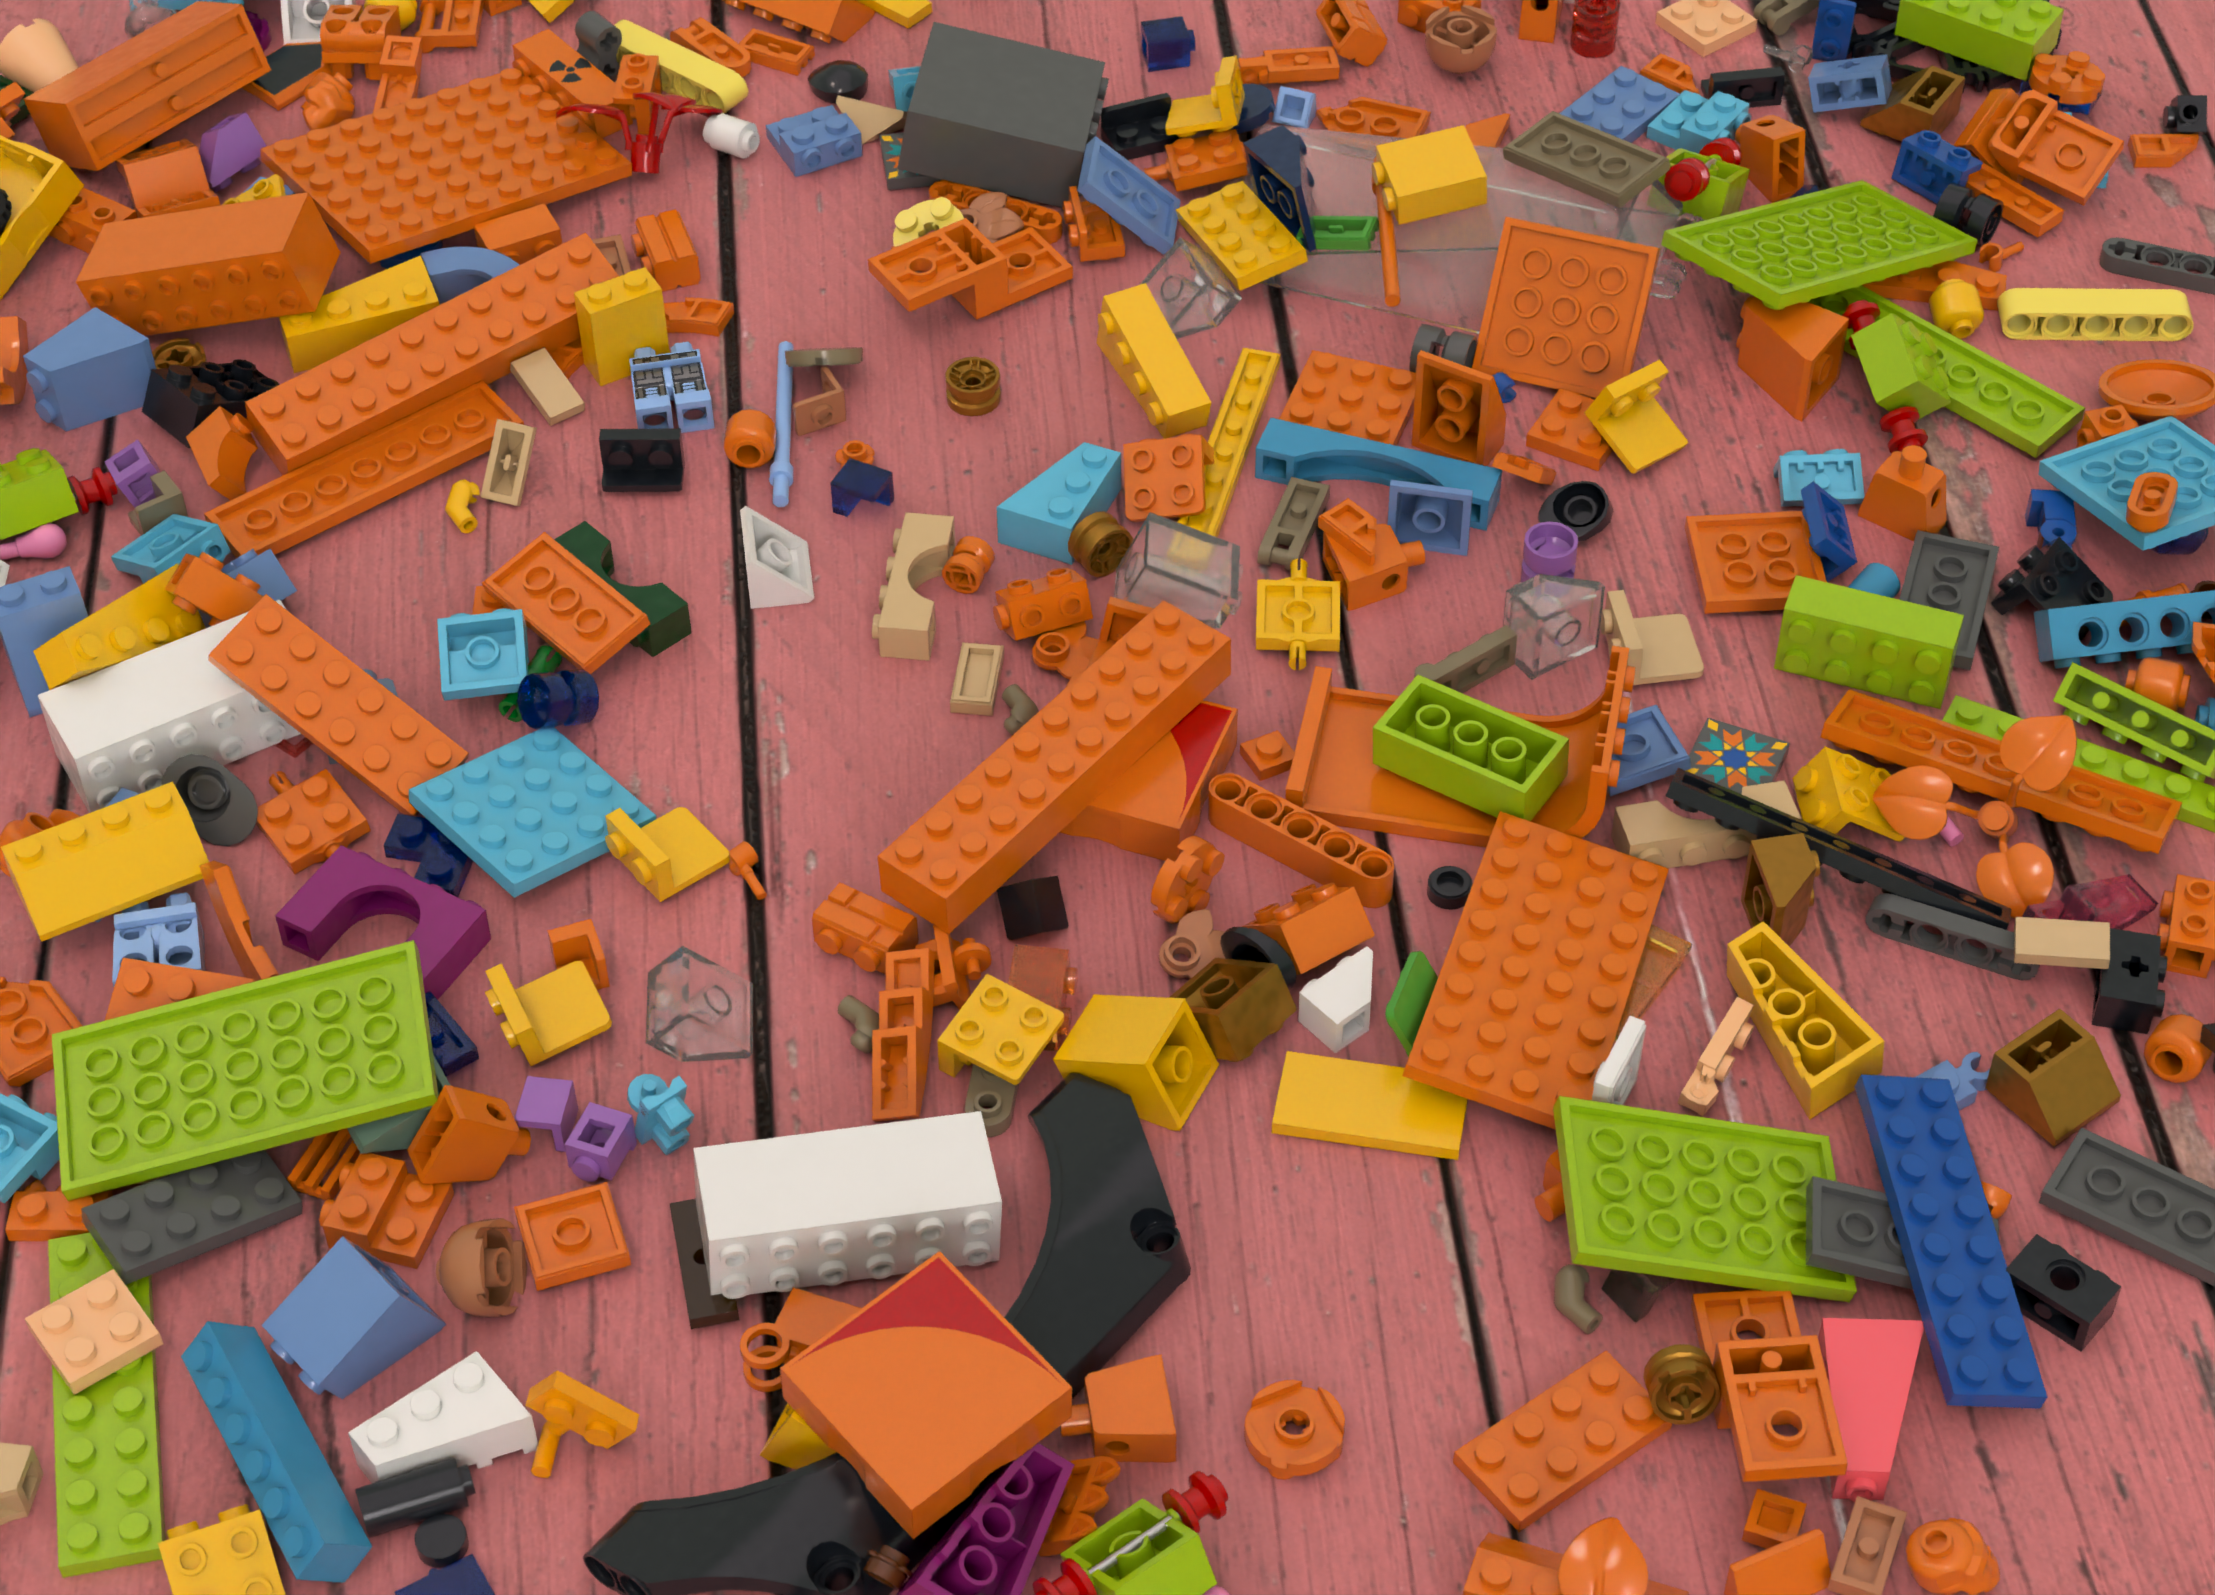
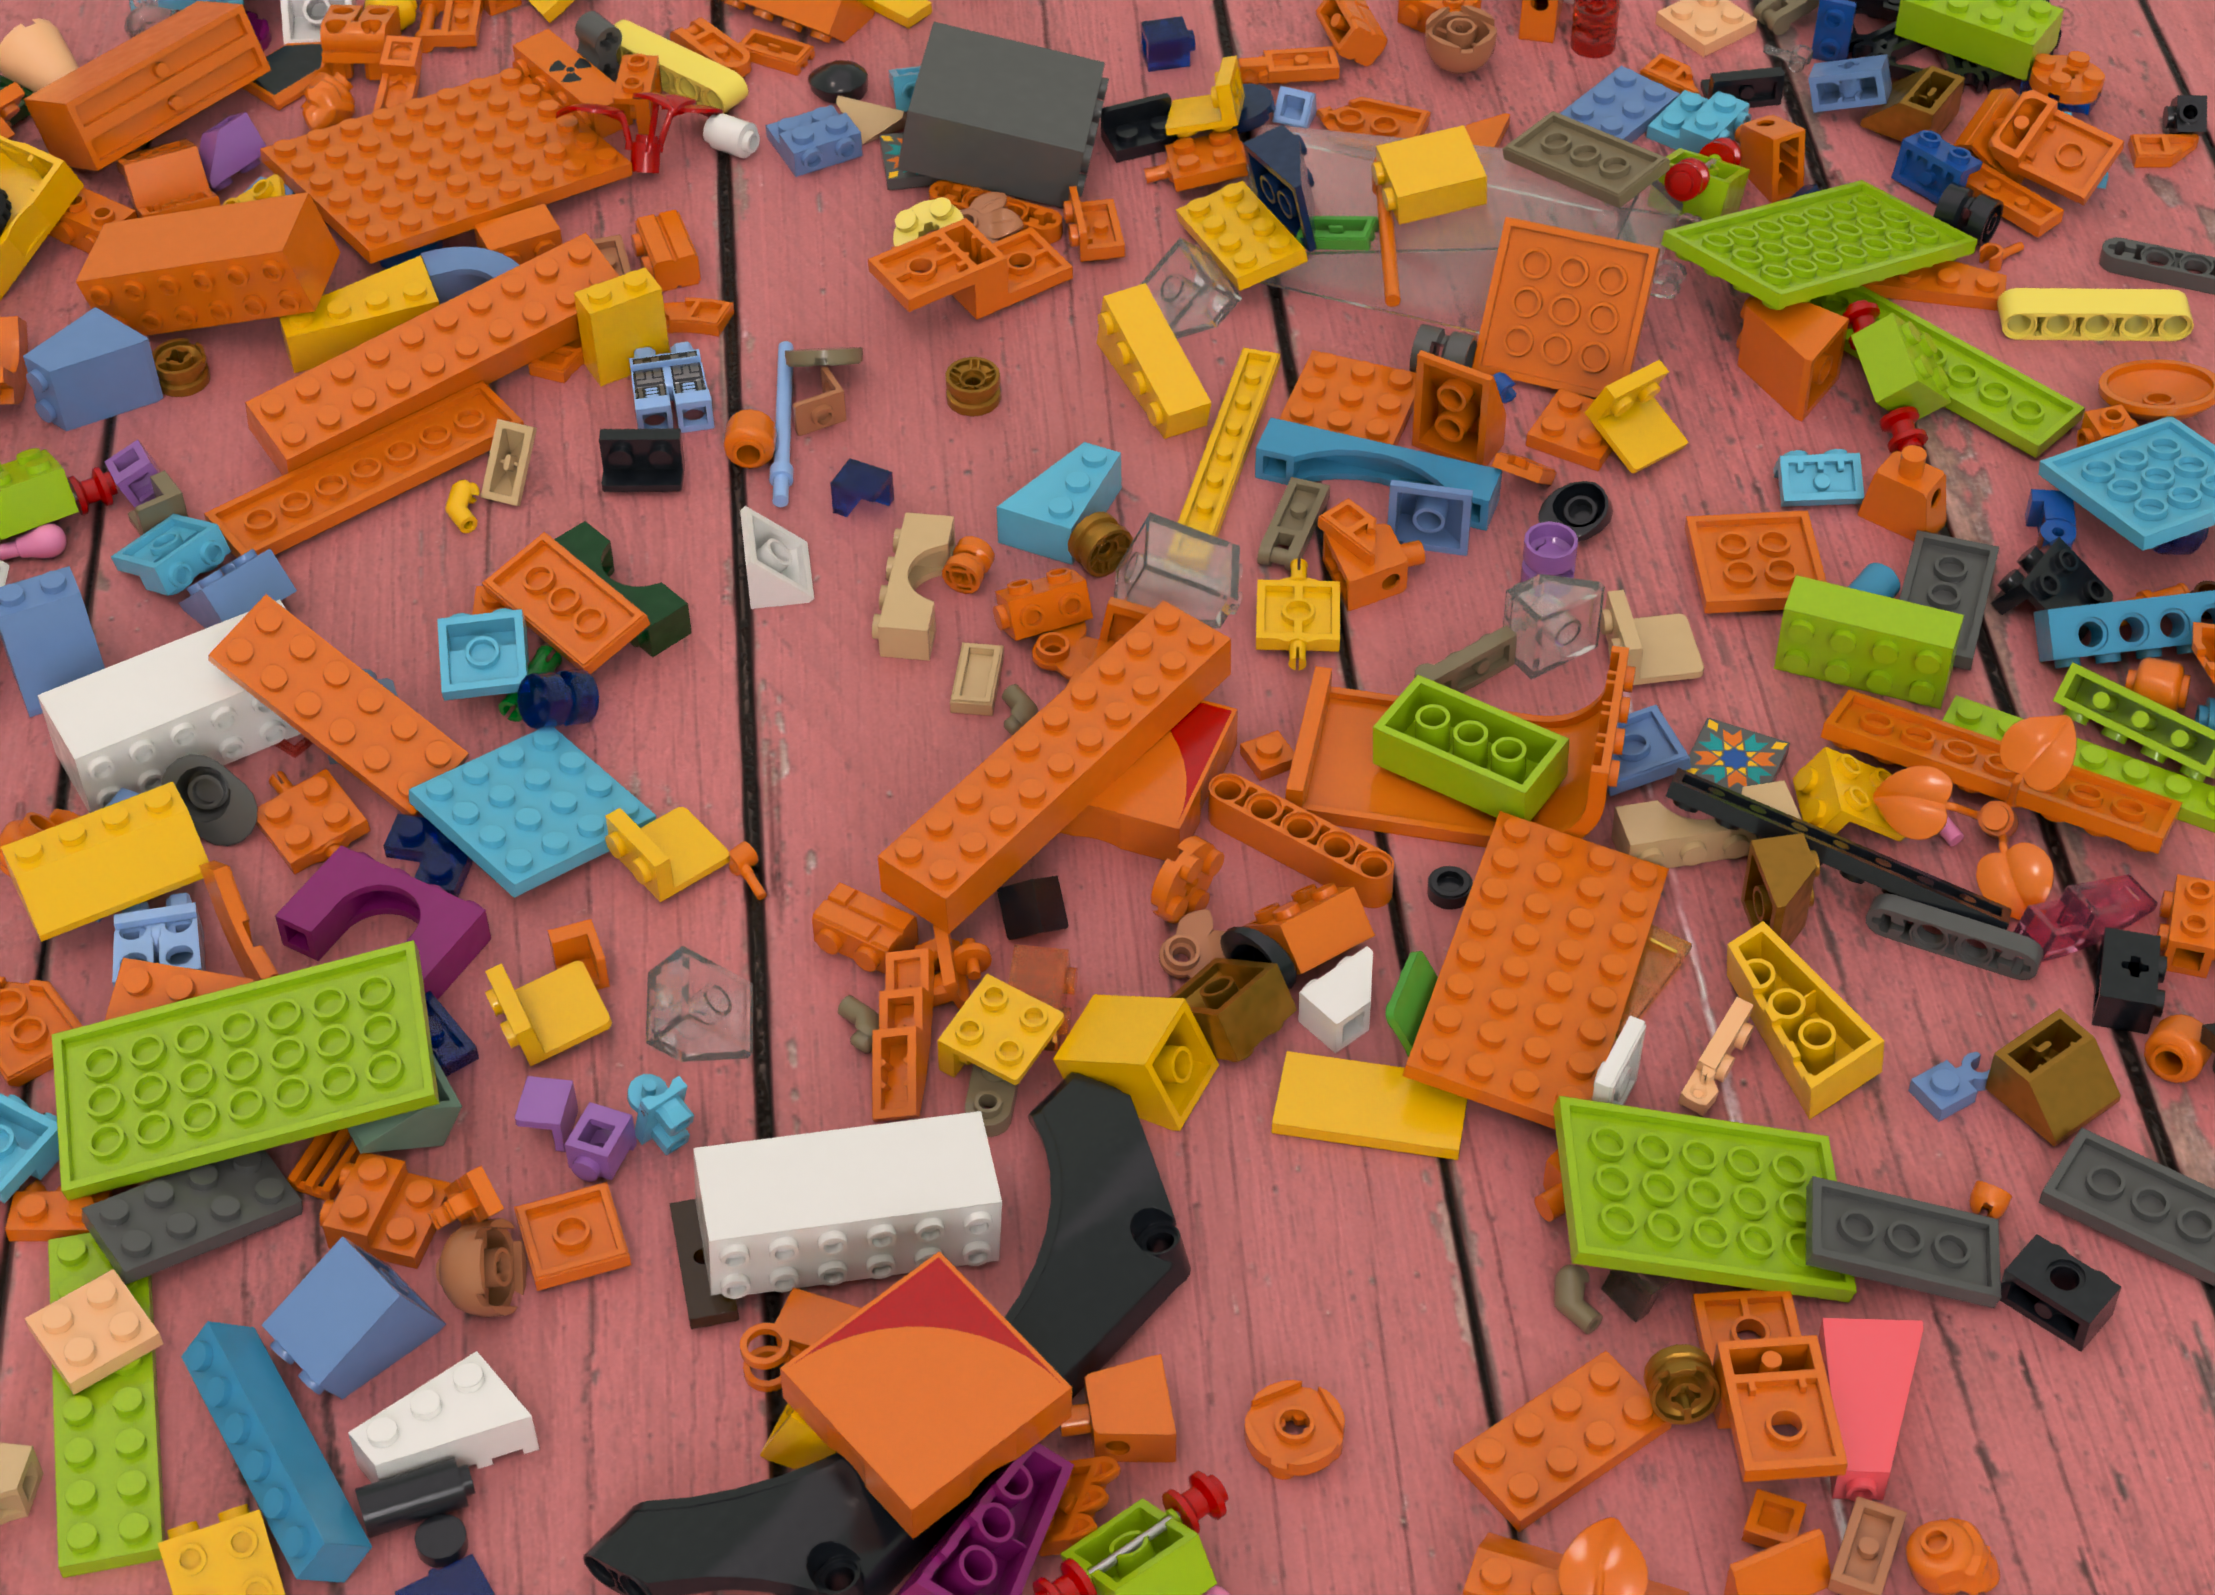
(117, 632): yellow wedge -> none
(185, 396): black slope -> none
(203, 586): orange brick -> none
(223, 450): orange arch -> none
(466, 1138): orange torso -> none
(469, 1200): none -> orange plate
(547, 386): tan tile -> none
(576, 1408): light orange plate -> none
(855, 450): orange plate -> none
(888, 1567): reddish brown plate -> none
(1128, 195): medium blue plate -> none
(1166, 476): orange bracket -> none
(1828, 530): blue bracket -> none
(1950, 1243): blue plate -> none
(1956, 307): yellow head -> none
(2062, 942): tan tile -> none
(2151, 501): orange plate -> none

